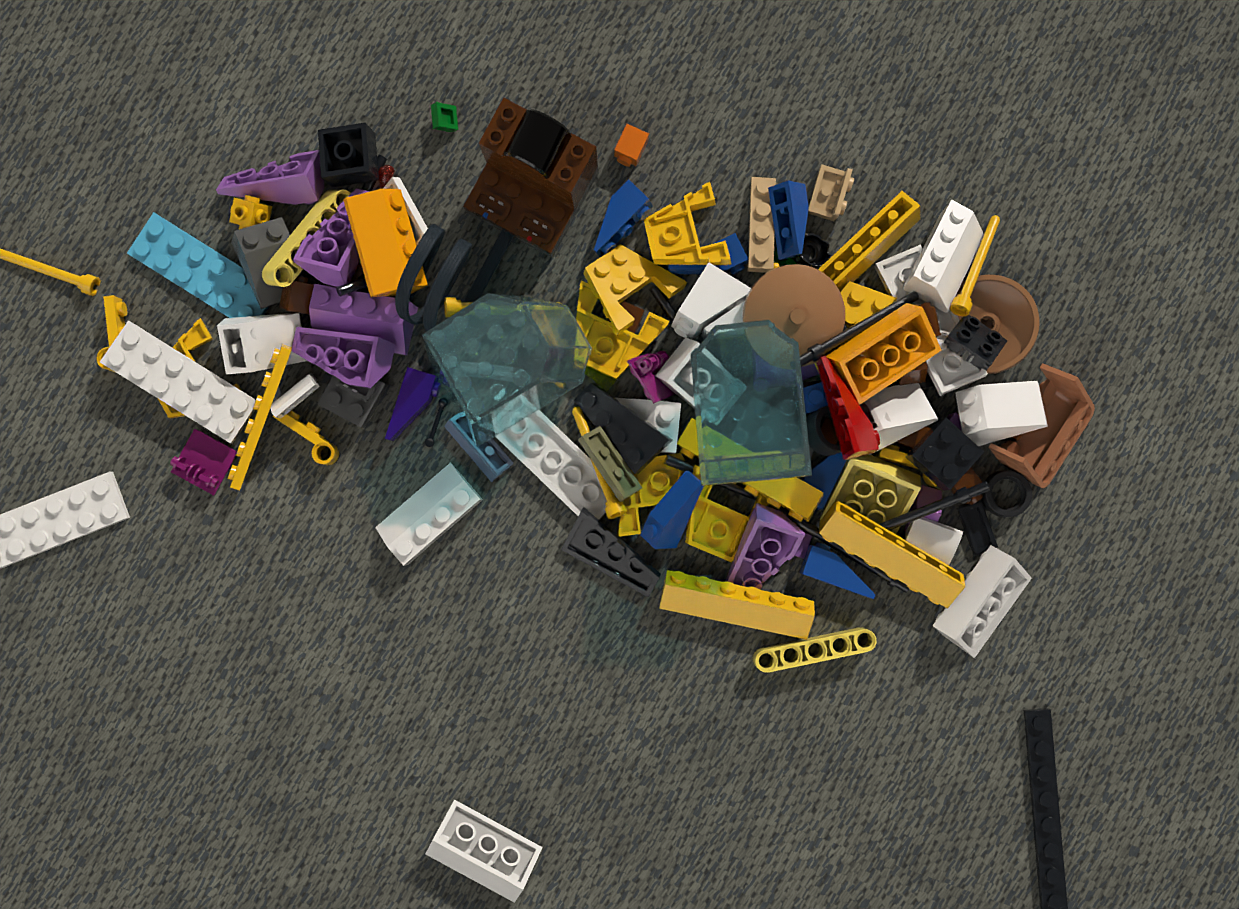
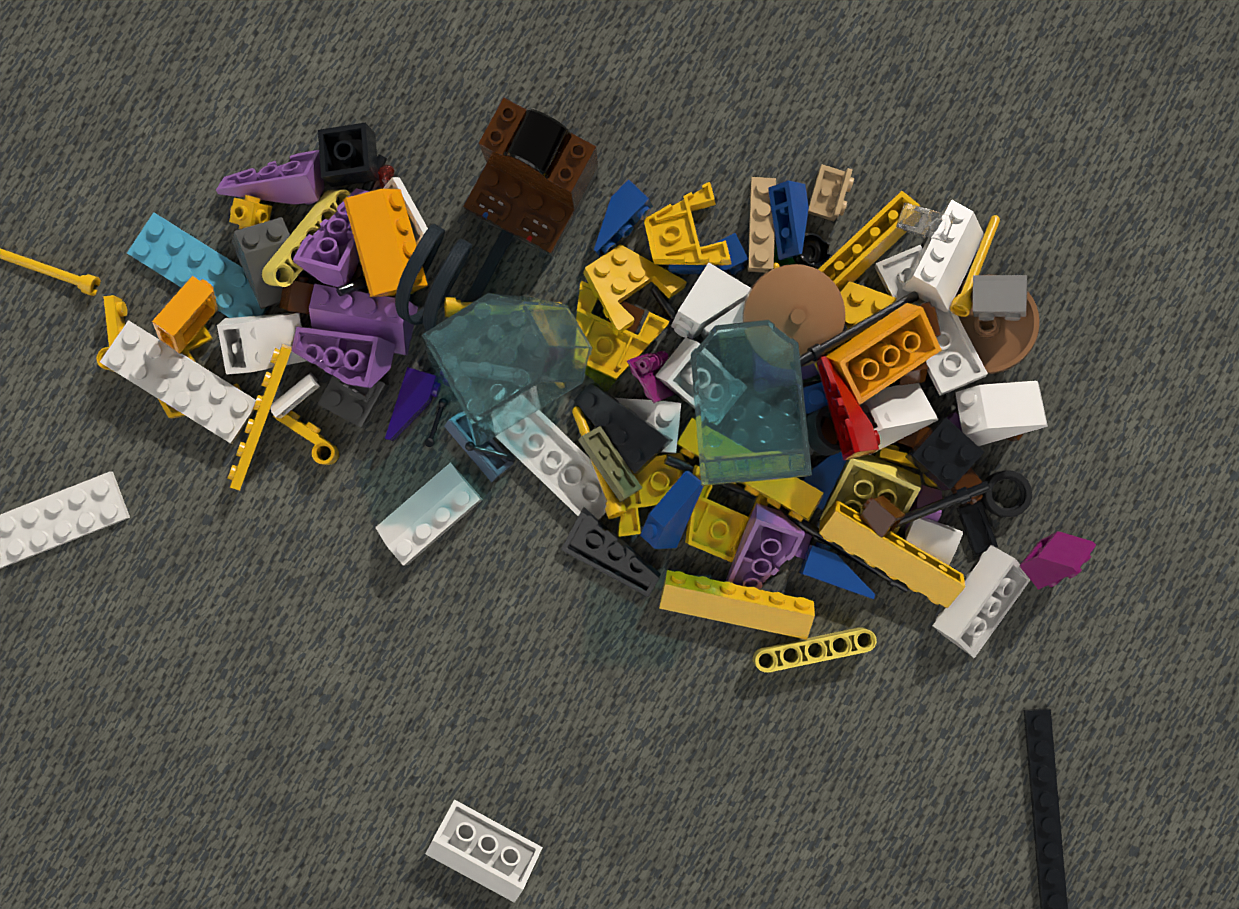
(186, 314): none -> light orange window
(203, 462): magenta hinge -> none
(444, 117): green plate -> none
(470, 446): none -> black hinge
(631, 145): orange brick -> none
(881, 515): none -> reddish brown brick
(925, 222): none -> clear slope
(977, 340): black hinge -> none
(999, 296): none -> light grey slope
(1043, 451): nougat windscreen -> none
(1056, 558): none -> magenta slope

